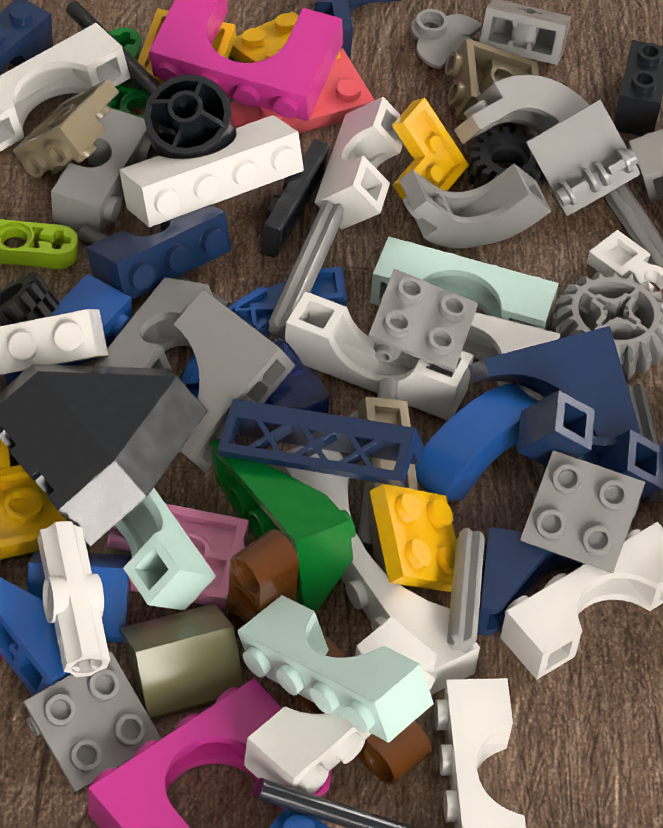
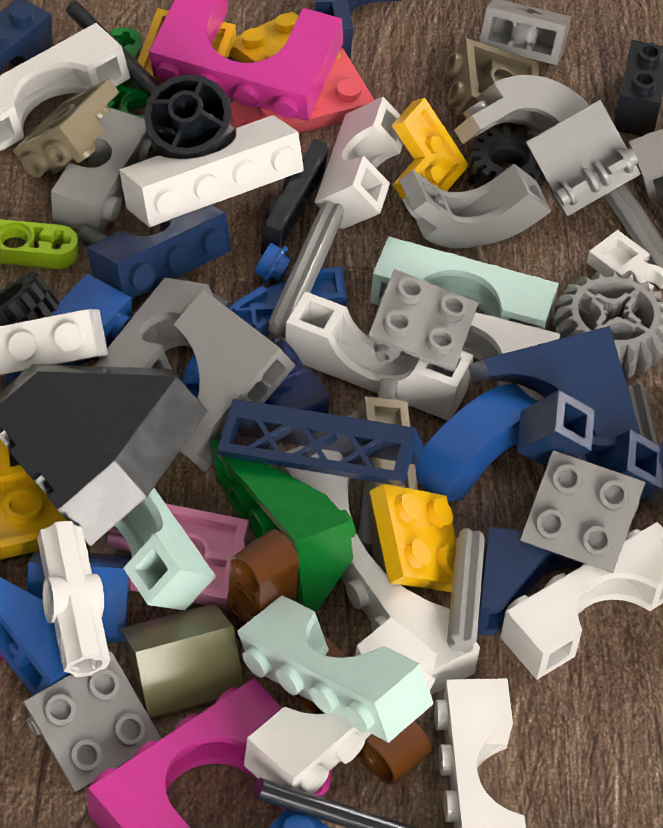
(273, 263): none -> blue plate
(441, 35): light grey plate -> none

